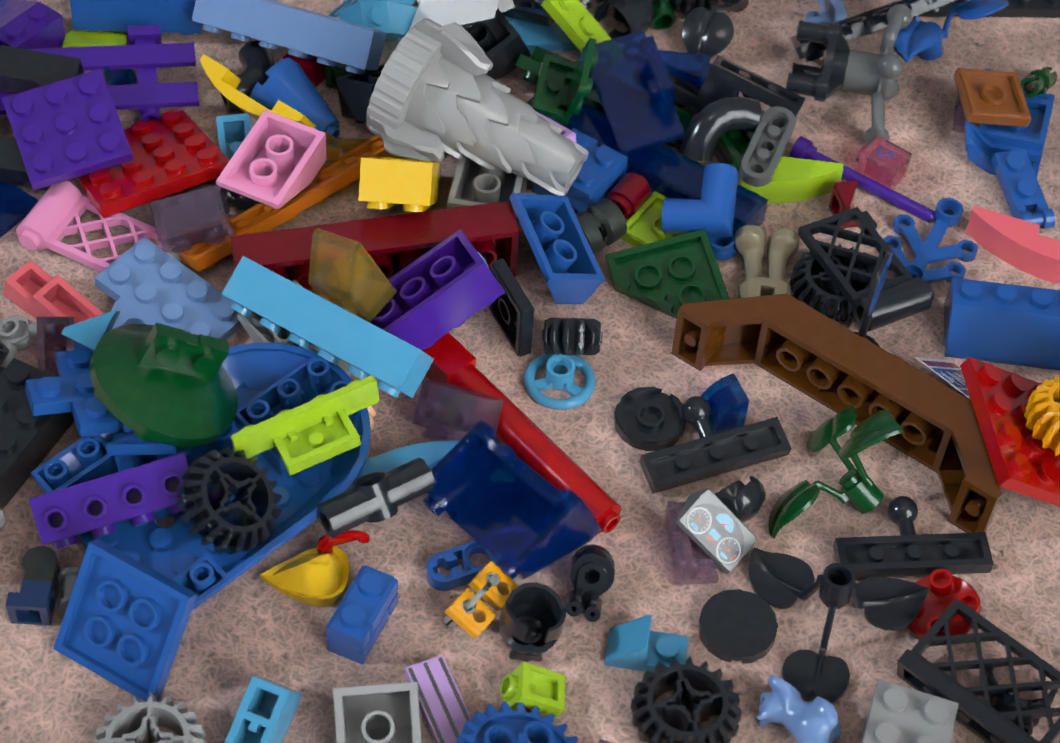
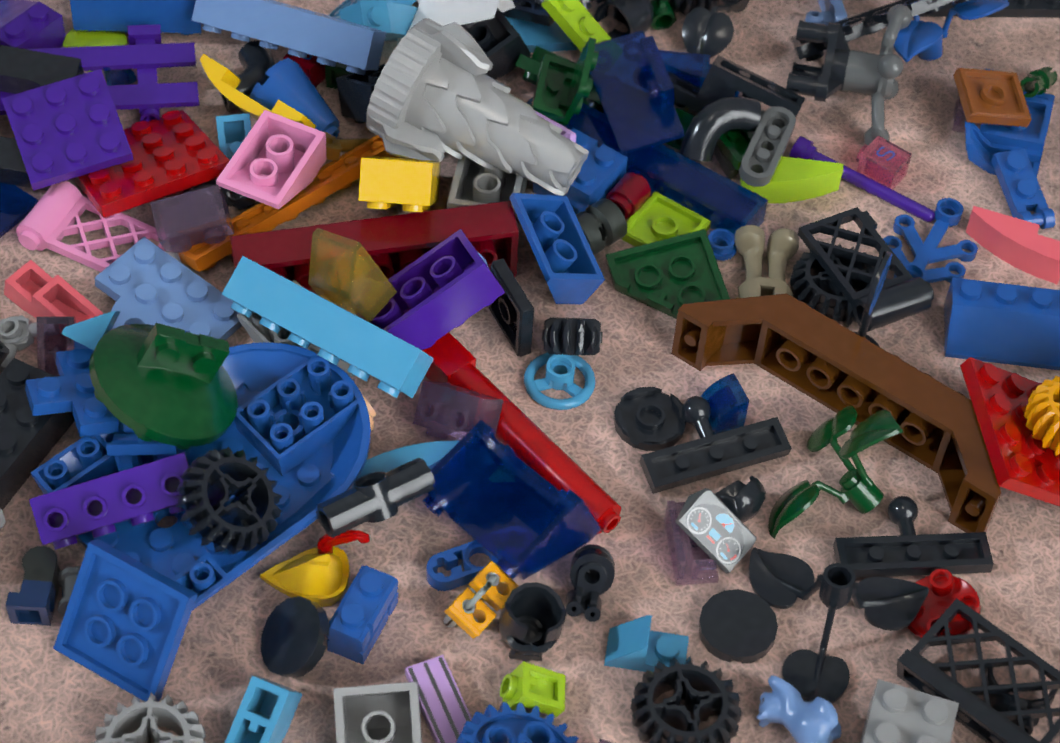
(294, 637): none -> black tile
(312, 429): lime bracket -> none
(711, 212): blue brick -> none
(842, 199): dark red slope -> none
(948, 371): sticker -> none

